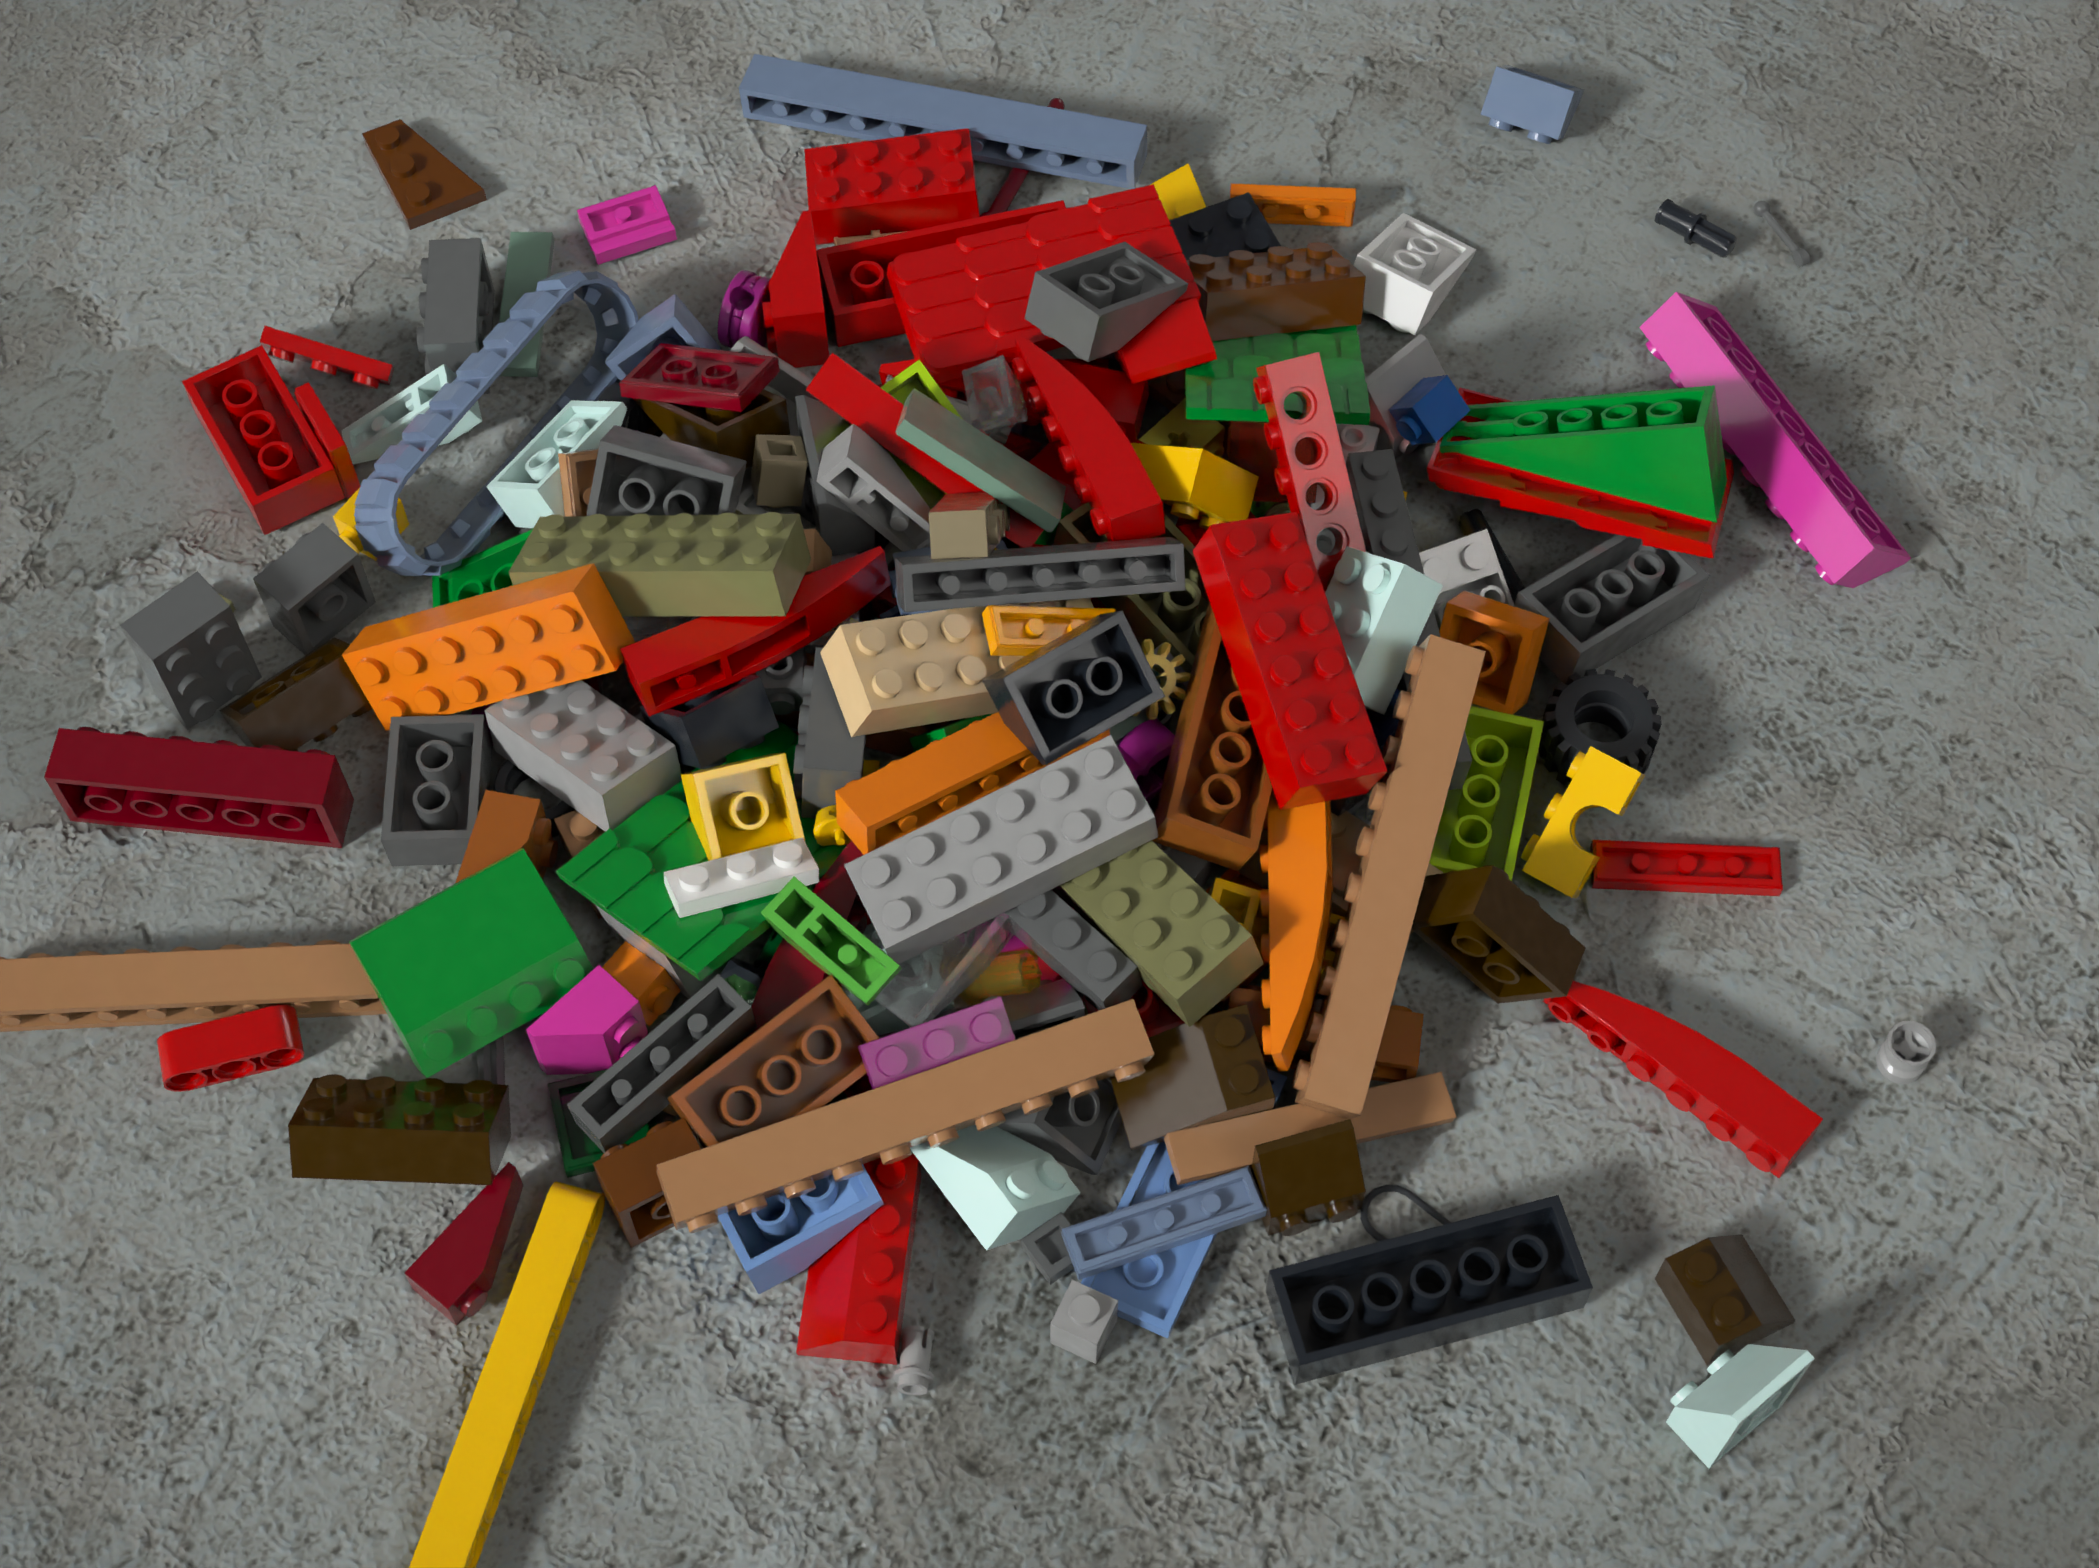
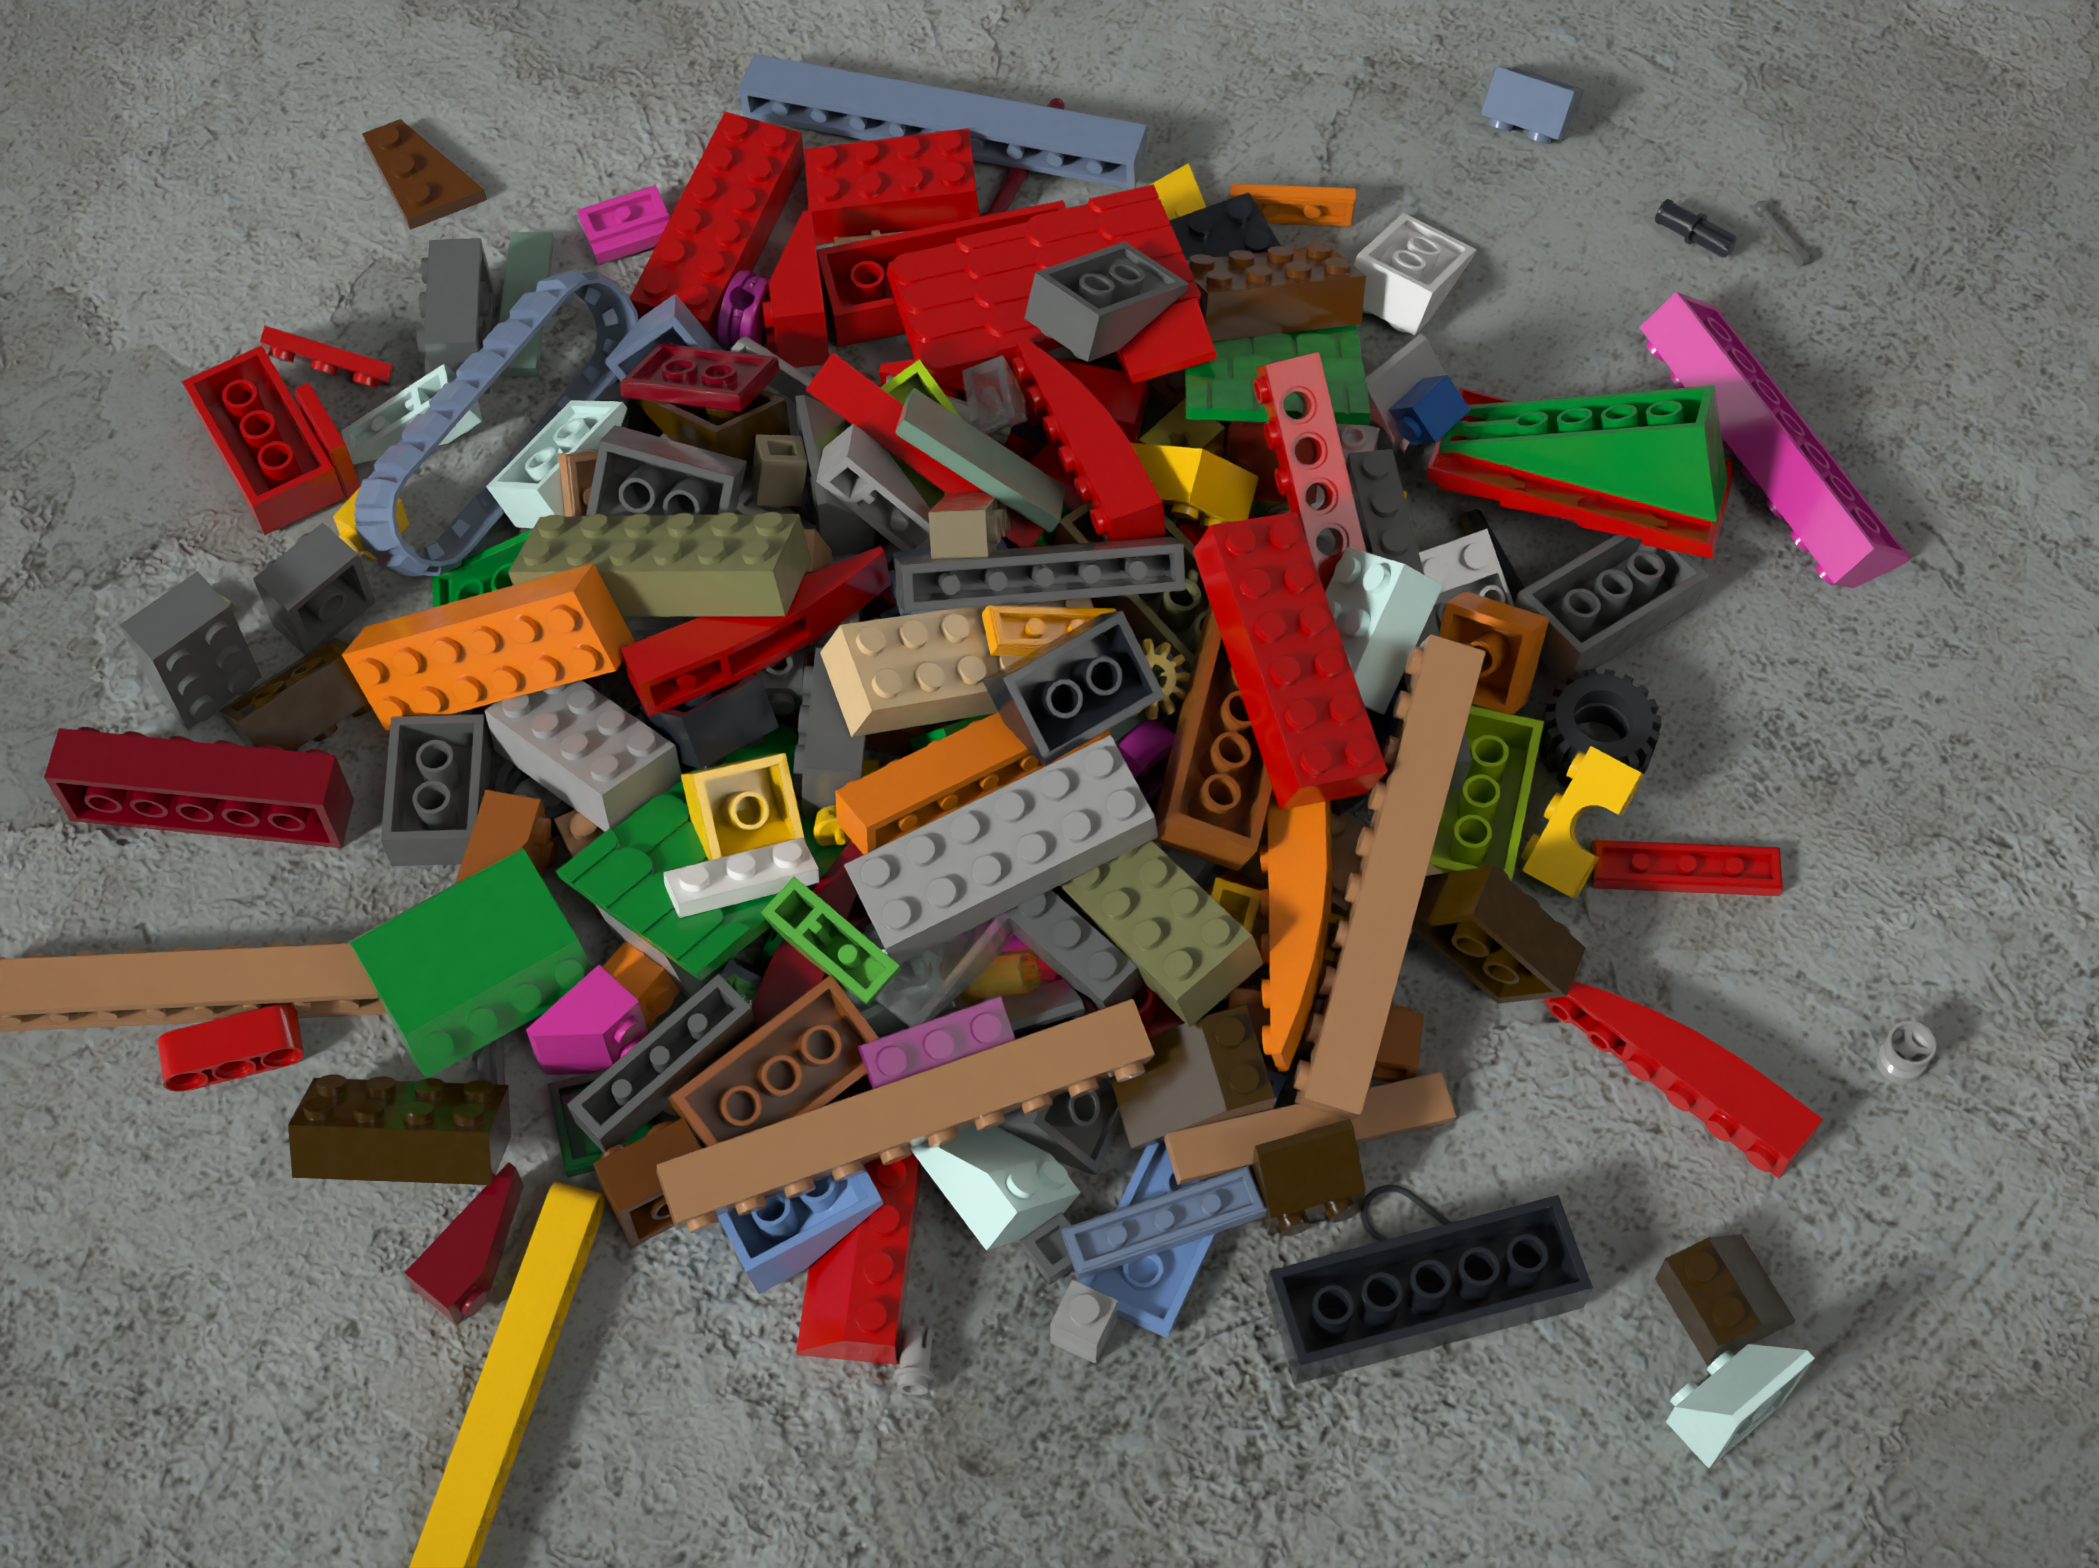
(722, 217): none -> red brick

